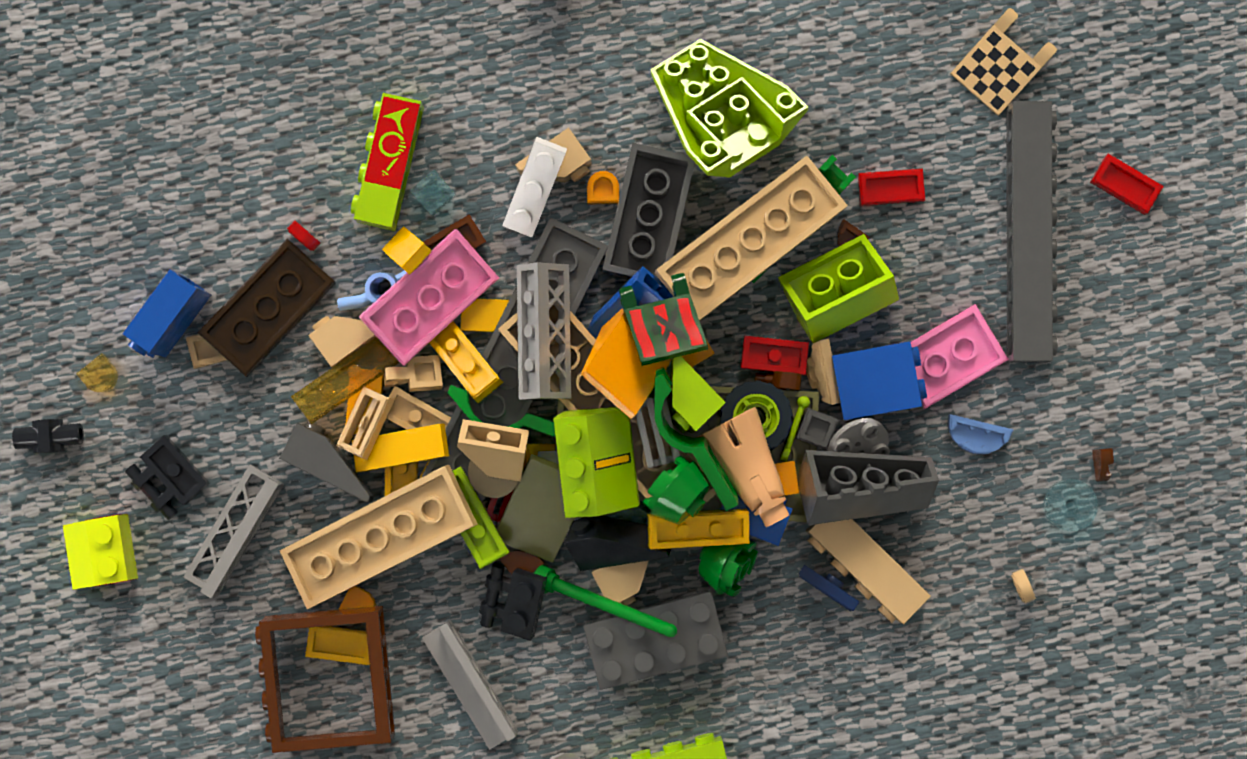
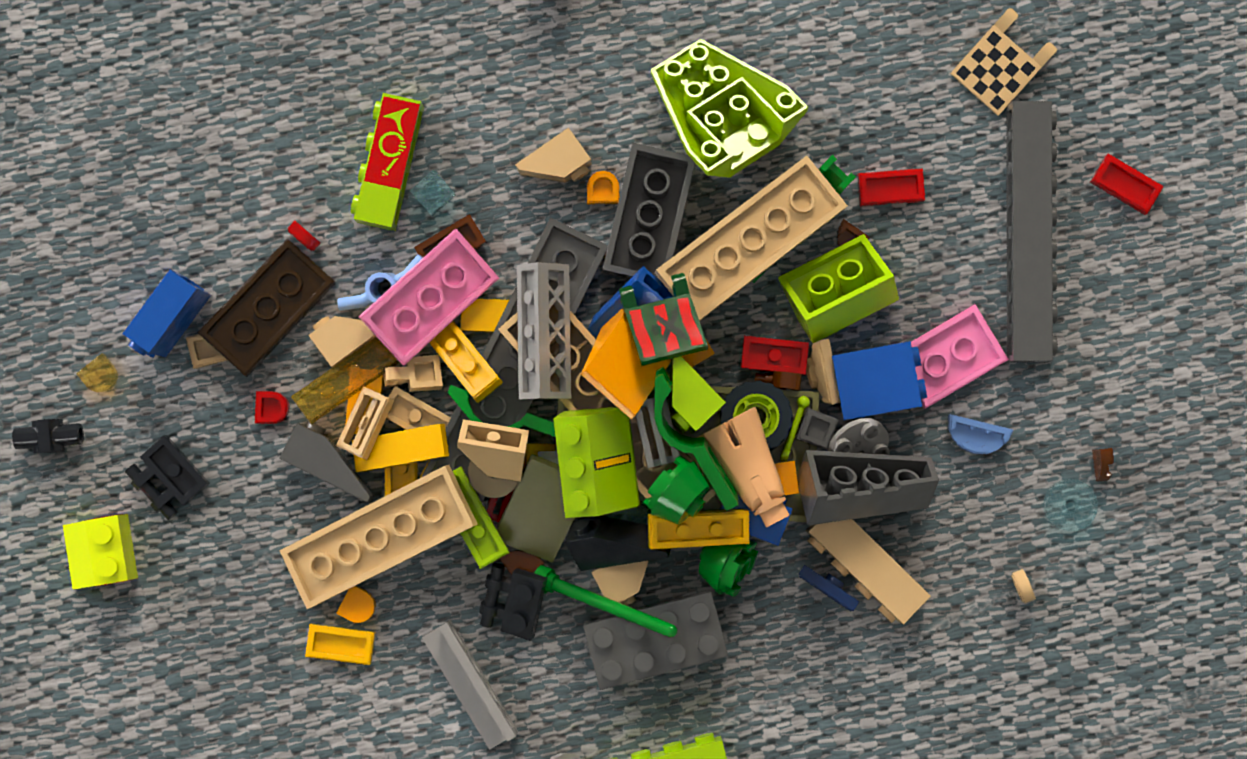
(240, 538): light grey fence -> none
(270, 407): none -> red tile
(379, 671): reddish brown window -> none
(406, 250): yellow tile -> none
(534, 187): white plate -> none

